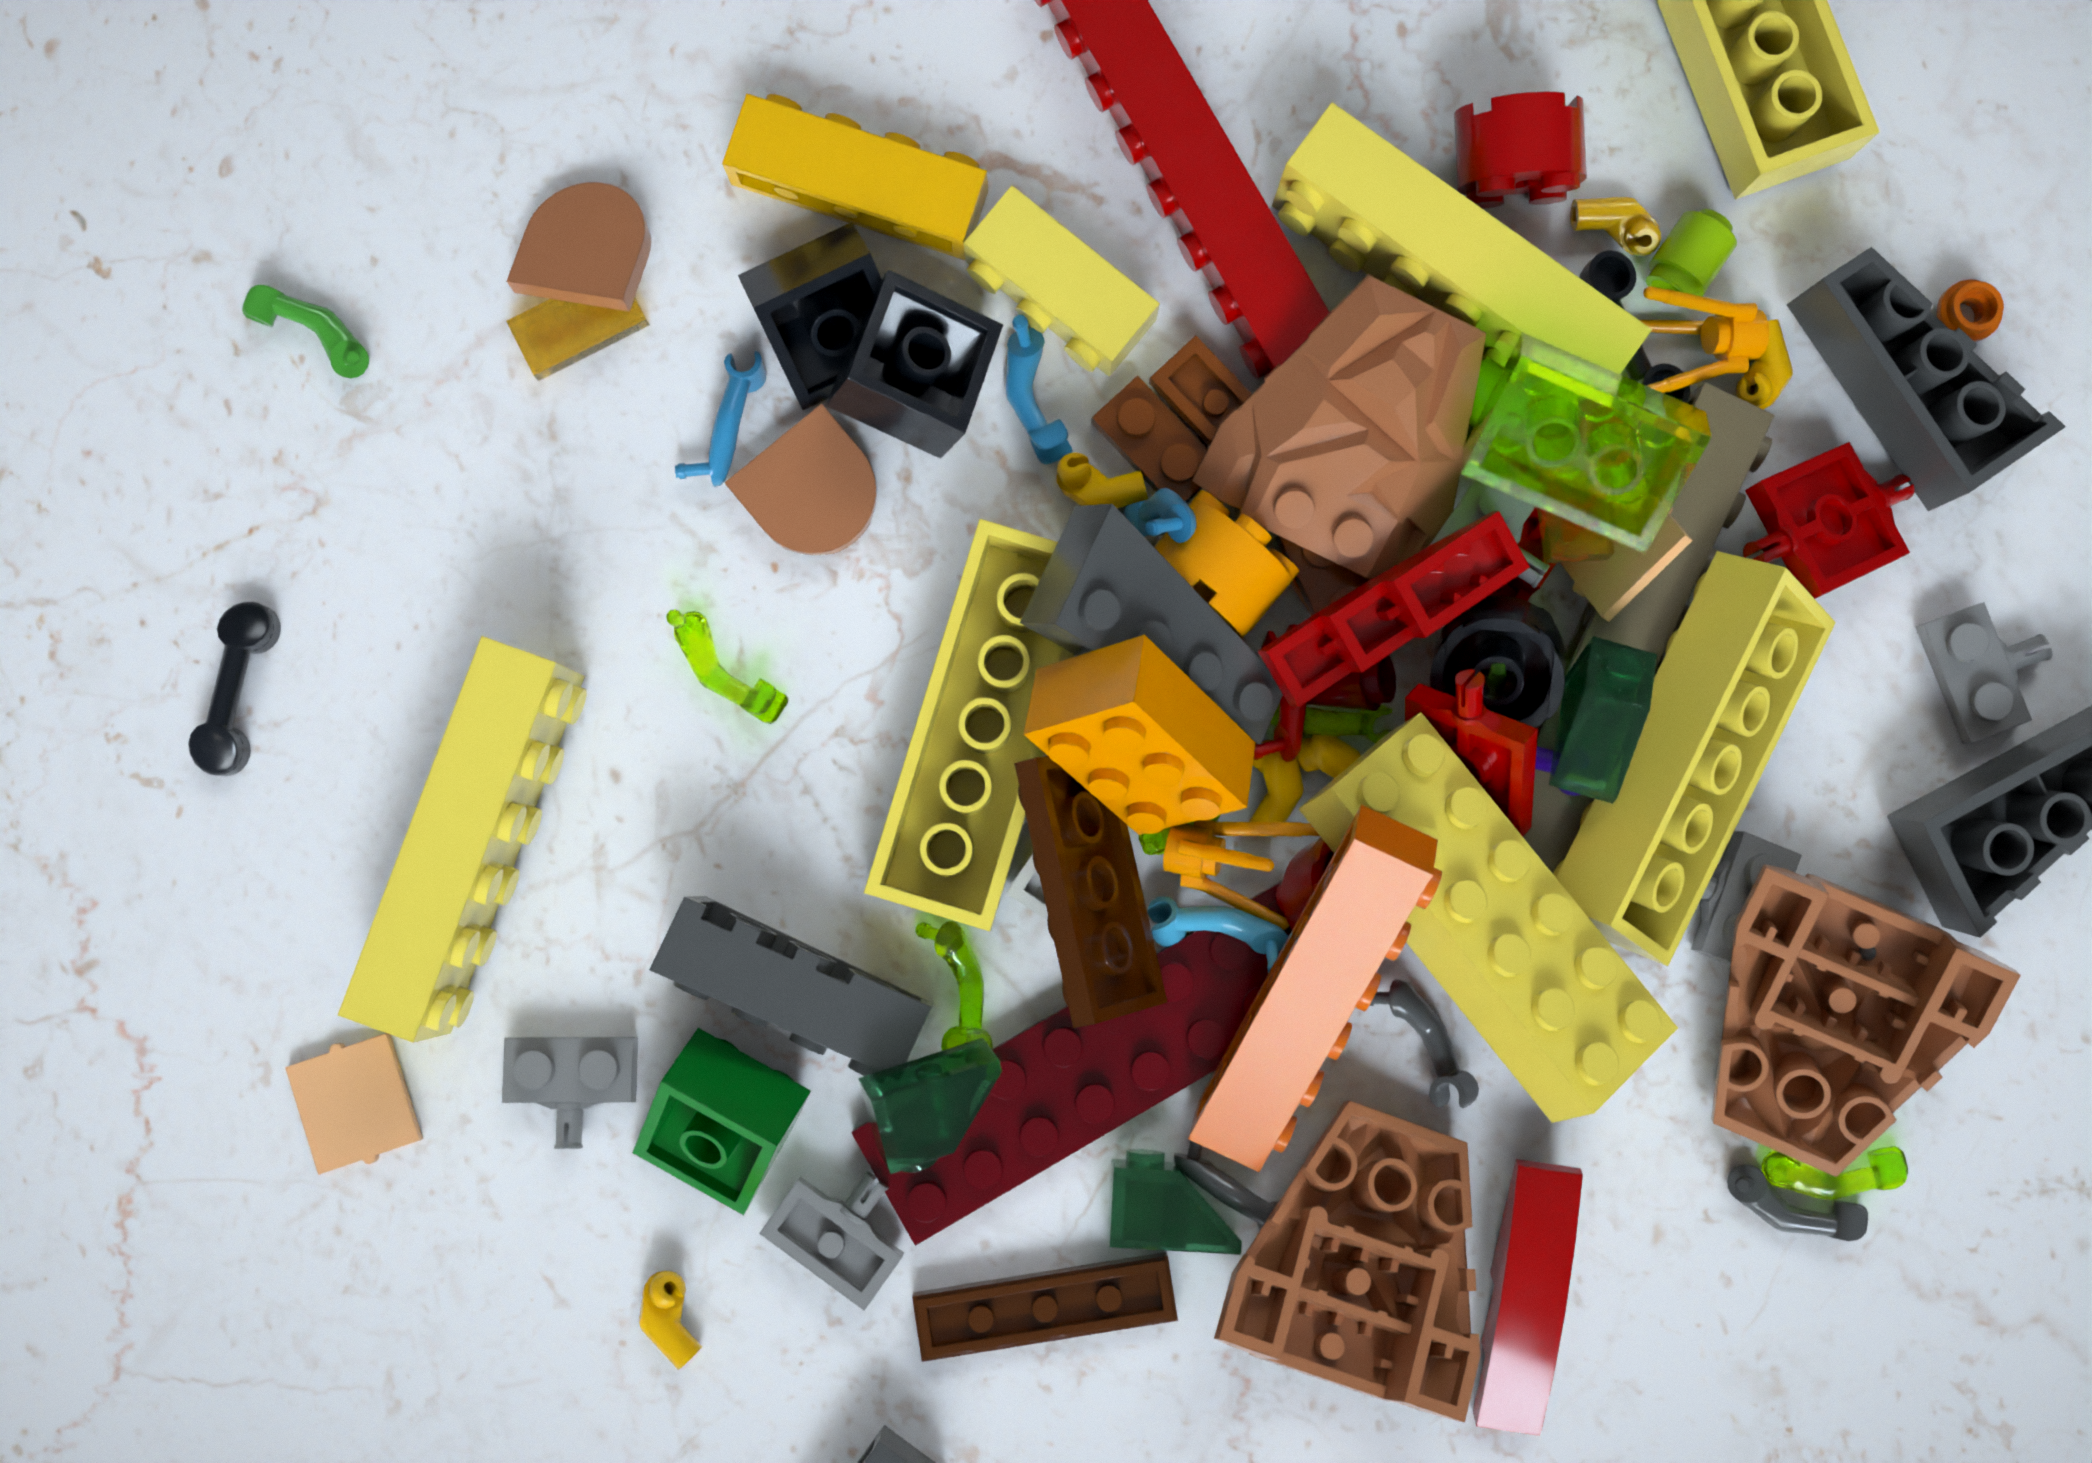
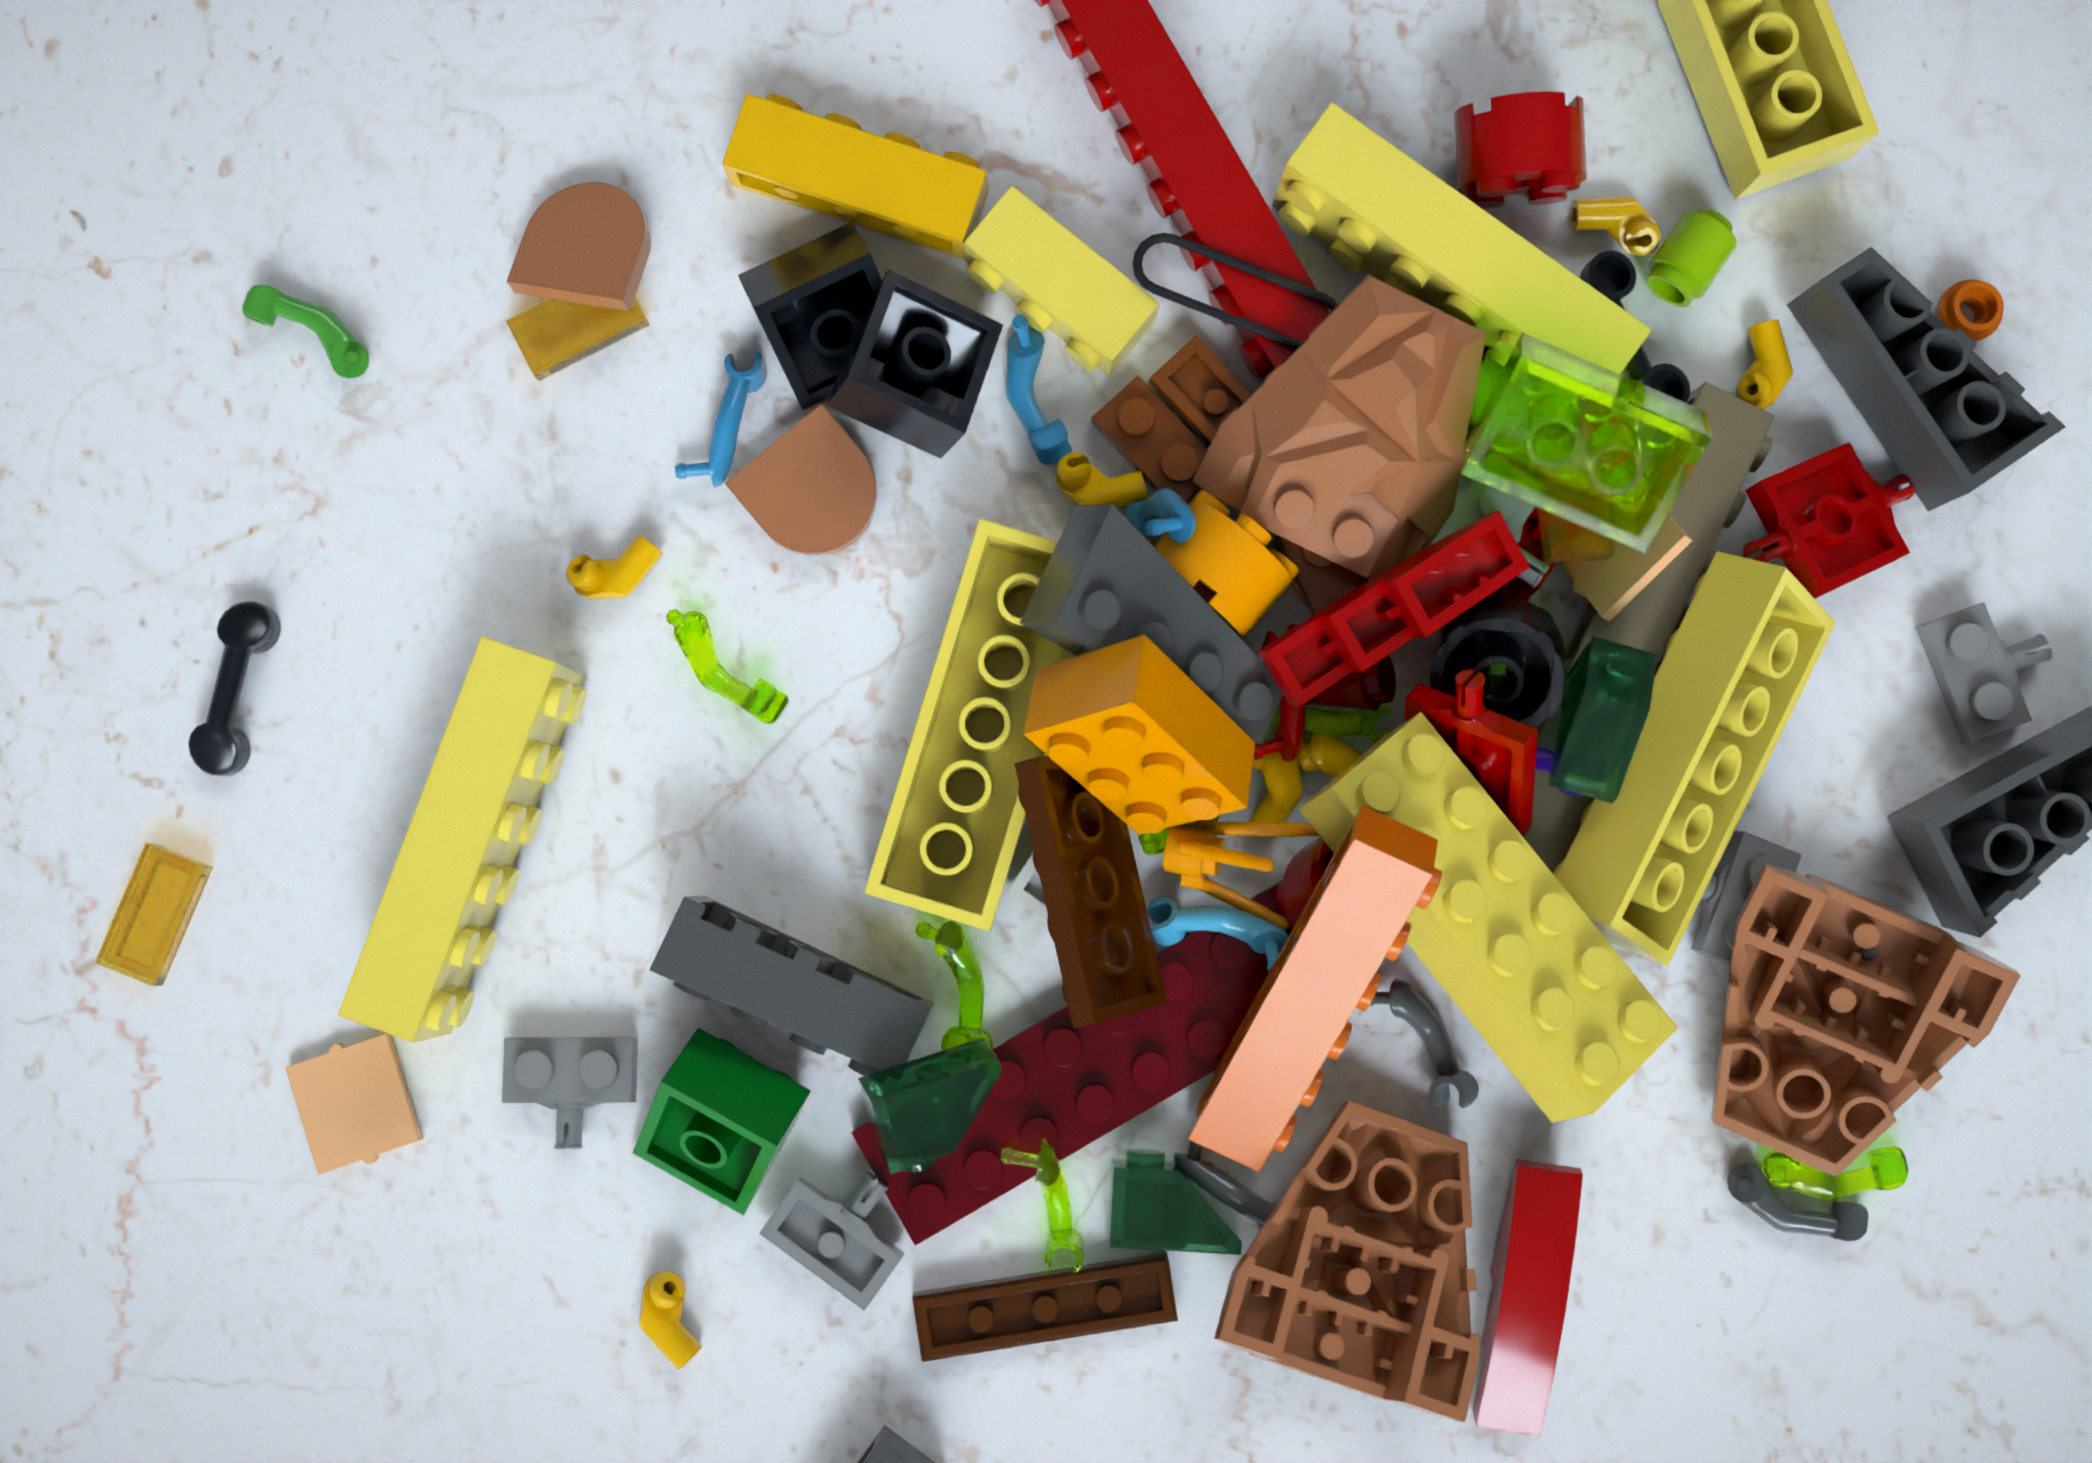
(153, 914): none -> clear yellow tile
(613, 576): none -> yellow arm
(1056, 1198): none -> clear neon green piece
(1234, 263): none -> black piece
(1733, 335): light orange plant -> none

